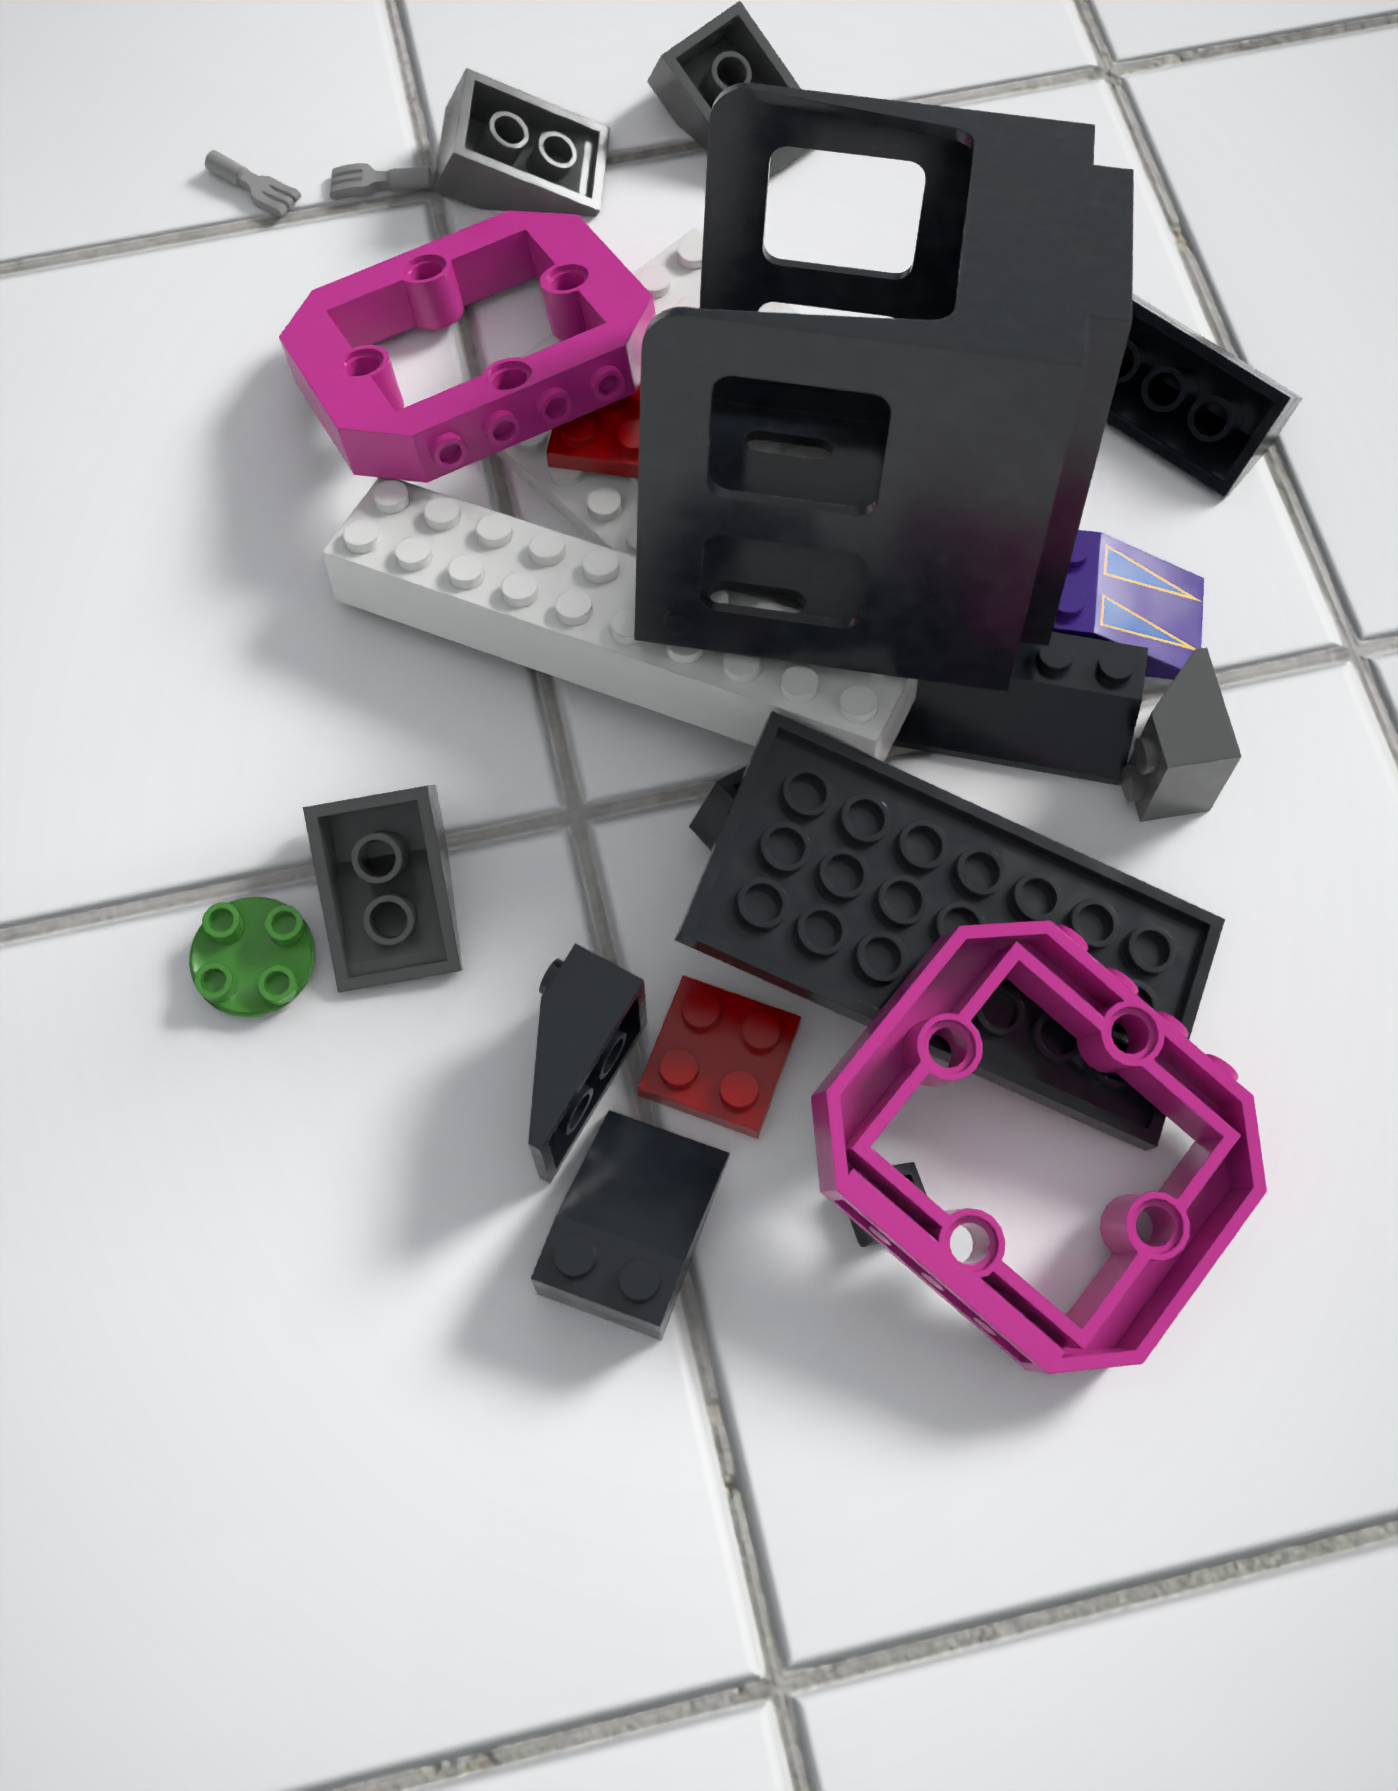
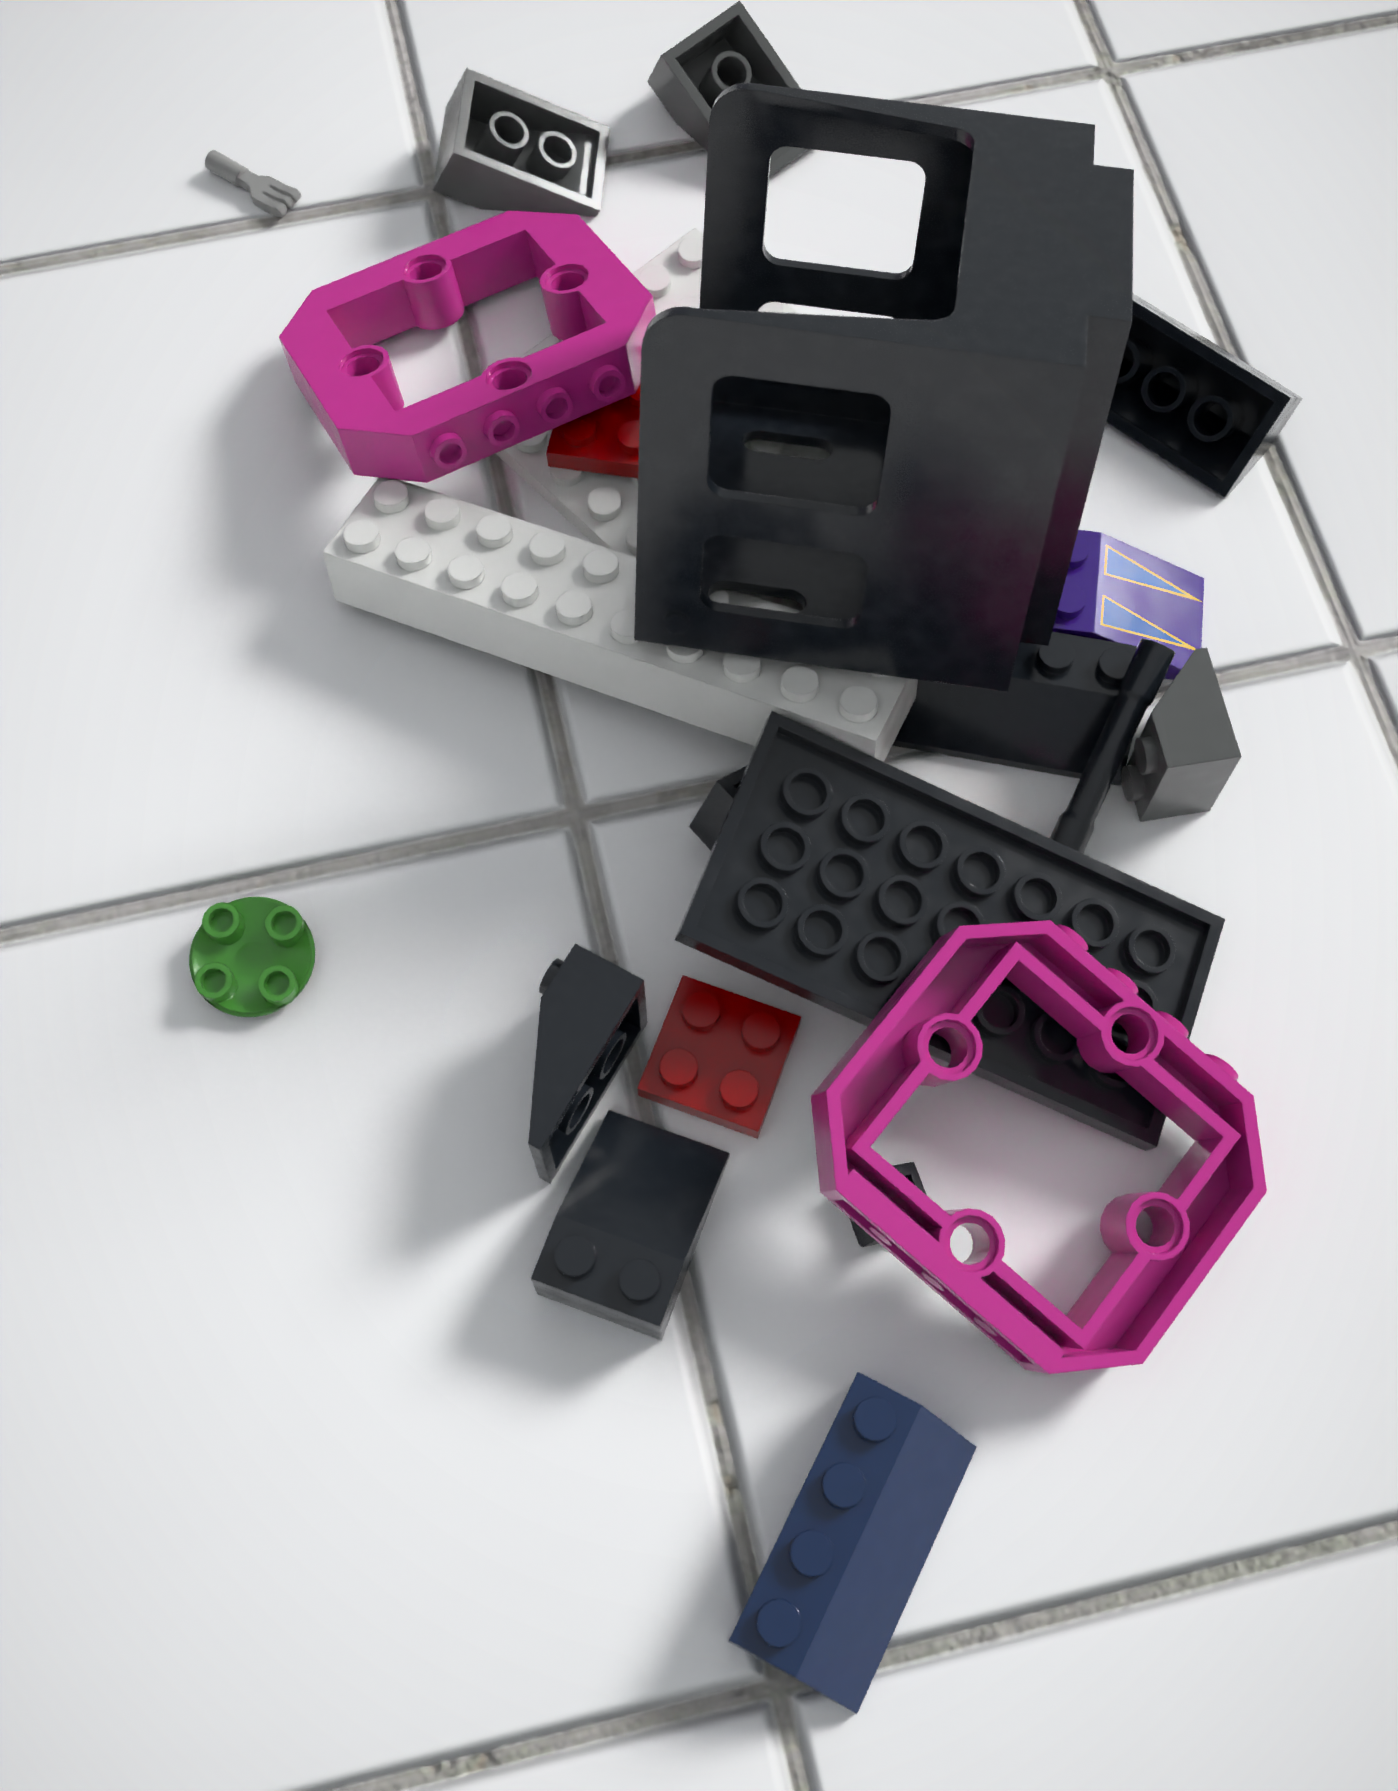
(362, 180): light grey piece -> none
(385, 887): dark grey slope -> none
(854, 1543): none -> dark blue slope
(1134, 696): none -> black piece

